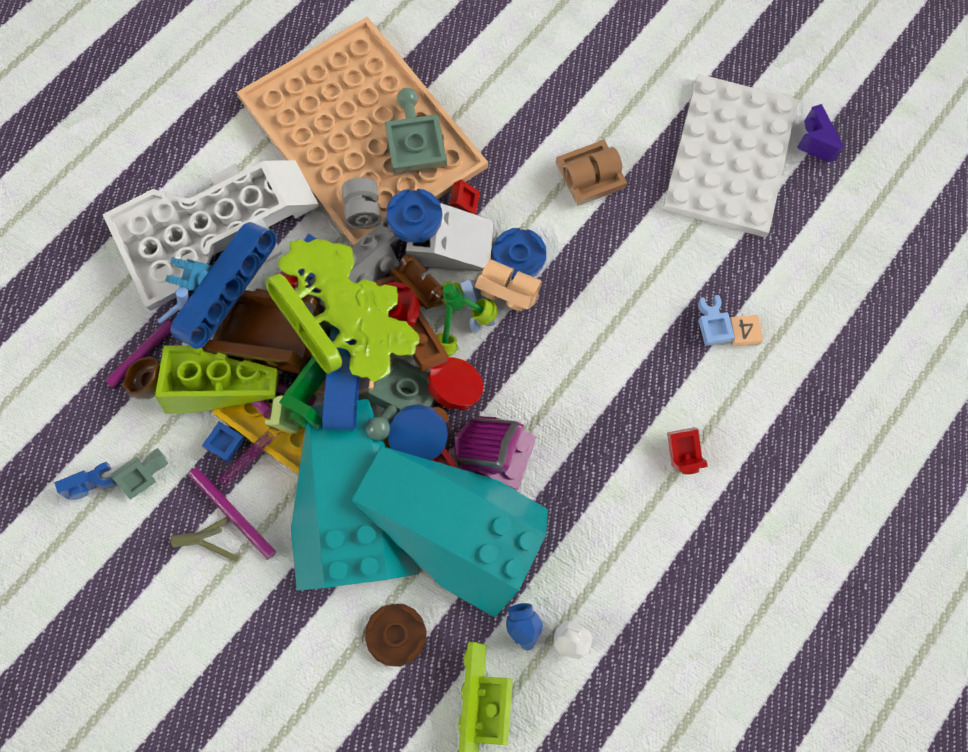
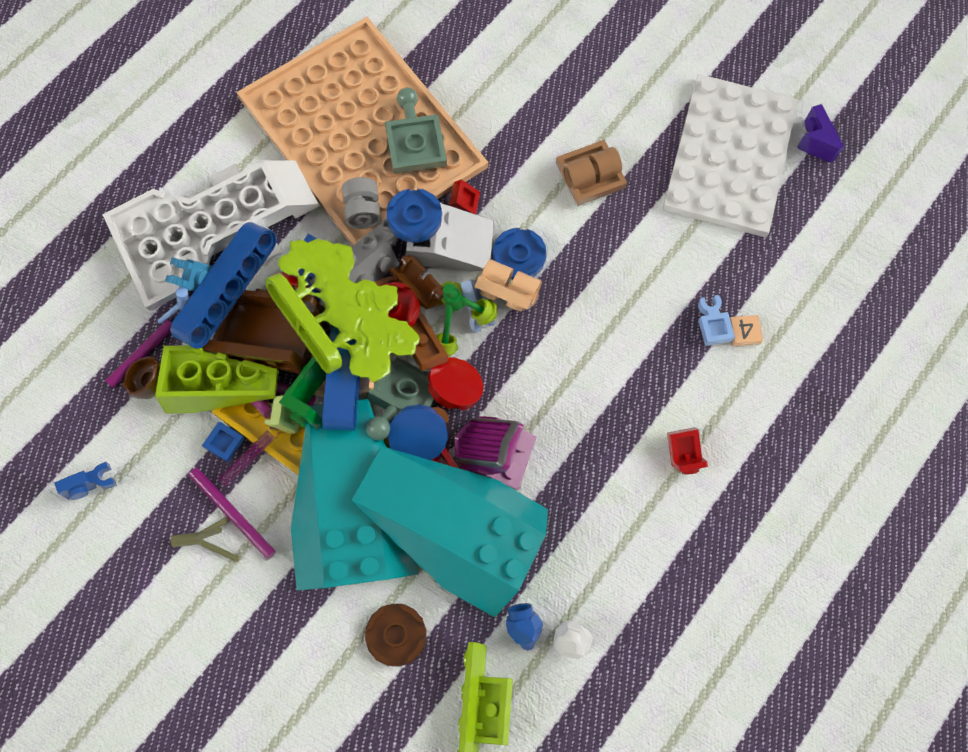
(137, 476): sand green plate -> none

